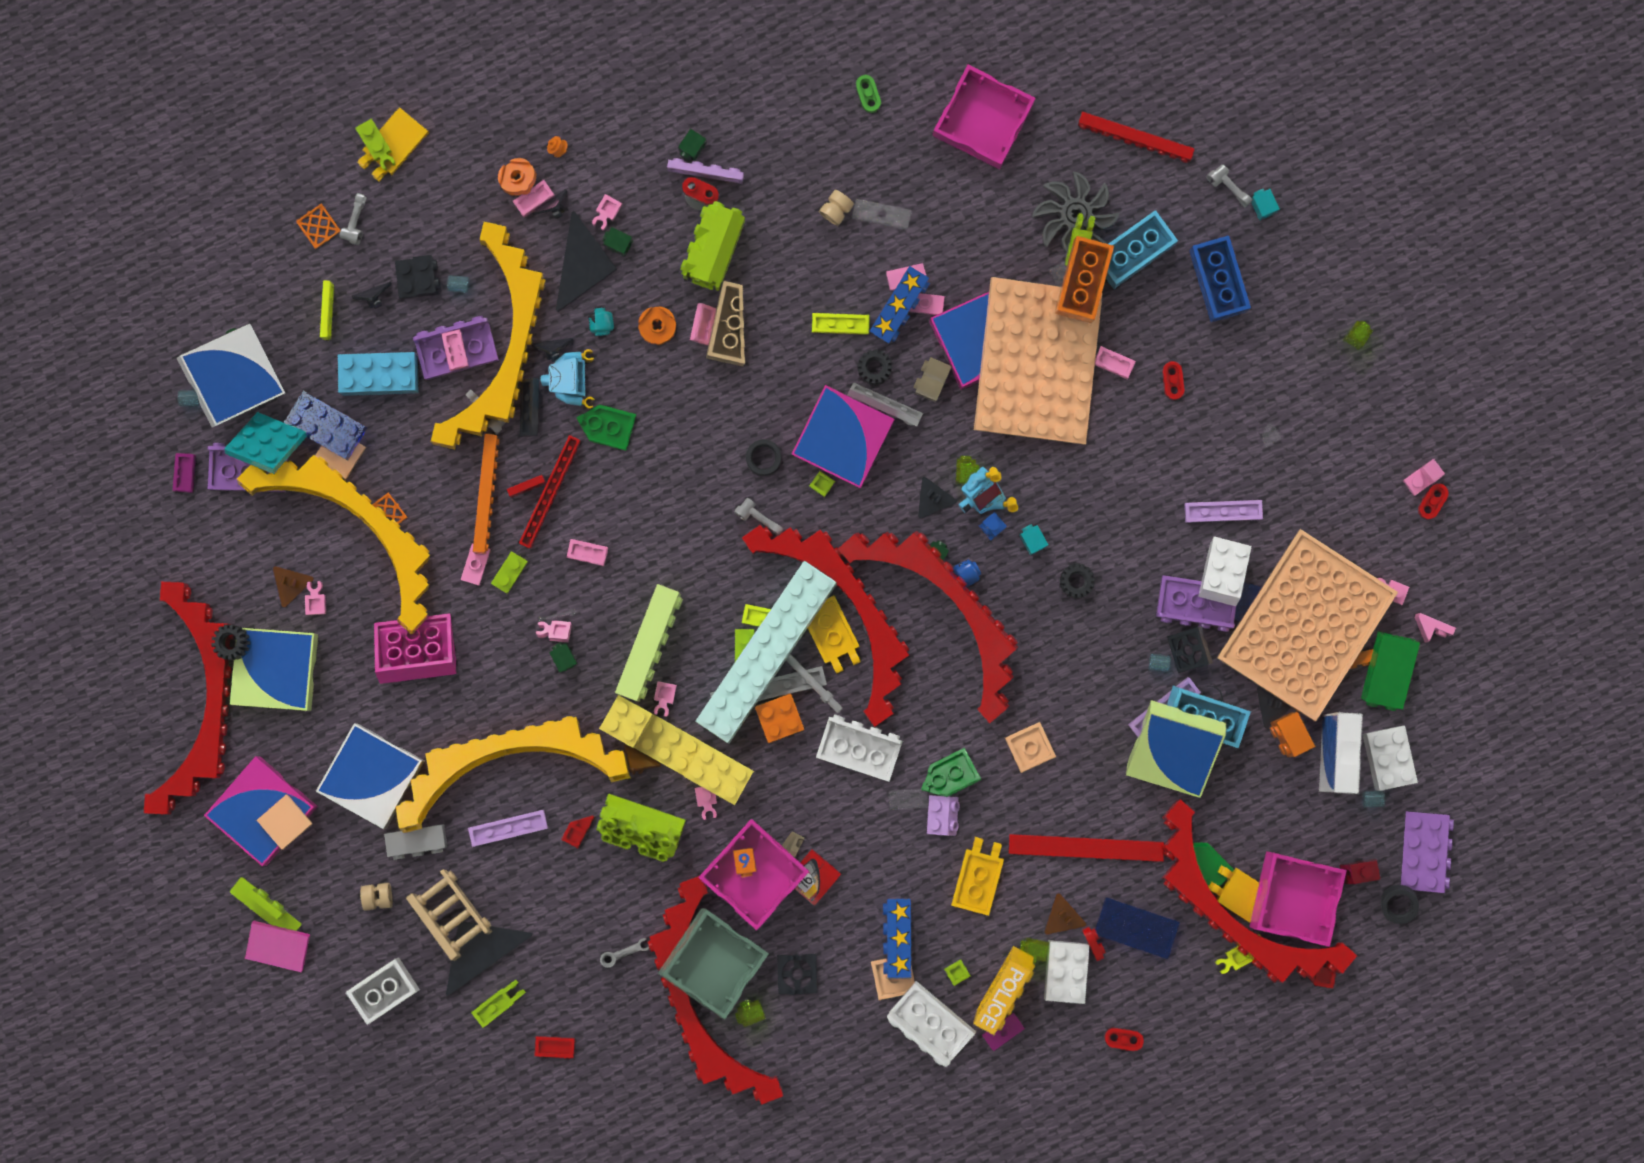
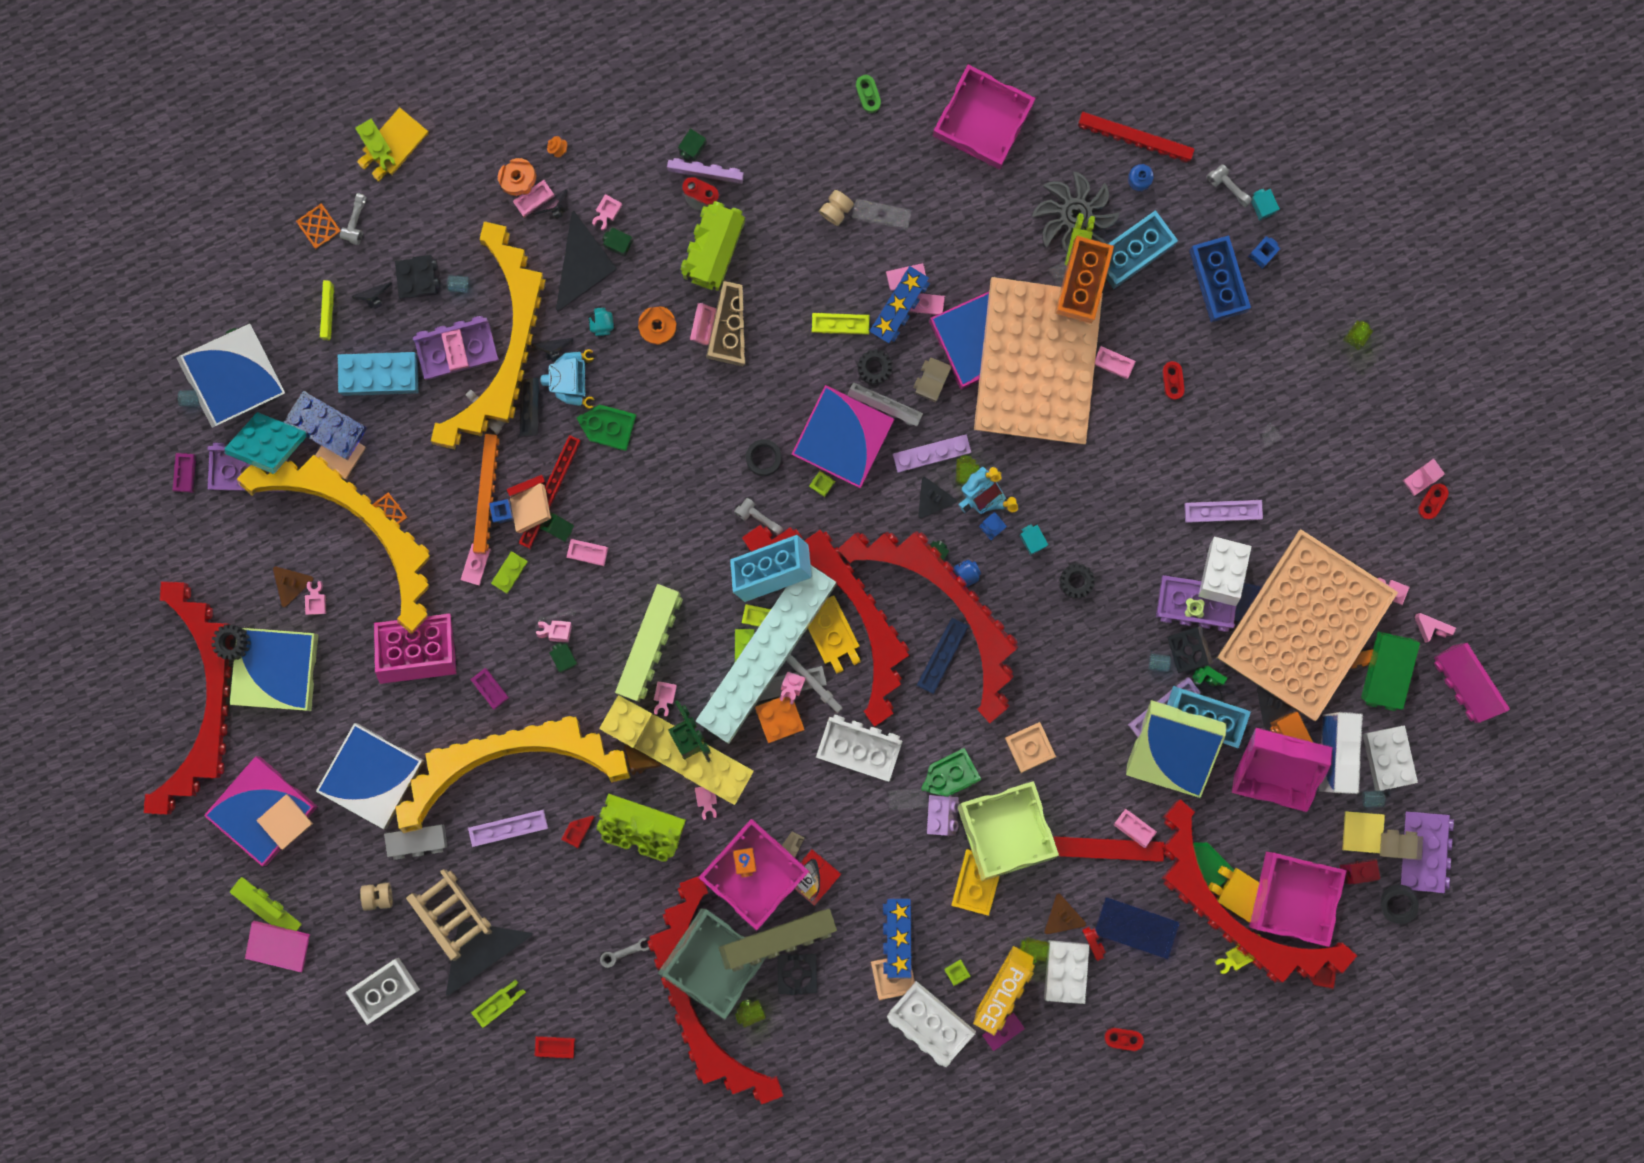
(489, 688): none -> magenta plate
(501, 511): none -> blue brick
(530, 508): none -> light nougat tile
(557, 527): none -> dark green brick
(686, 738): none -> dark green bracket
(770, 568): none -> medium azure brick
(777, 939): none -> olive brick
(792, 686): none -> bright pink plate
(931, 453): none -> lavender plate
(942, 655): none -> dark blue tile
(1007, 831): none -> yellowish green tile
(1135, 828): none -> bright pink plate
(1138, 183): none -> blue head
(1198, 604): none -> yellowish green plate
(1211, 676): none -> green bracket
(1268, 244): none -> blue brick
(1281, 769): none -> dark pink tile
(1362, 832): none -> light yellow tile
(1401, 846): none -> dark tan brick
(1470, 682): none -> dark pink slope

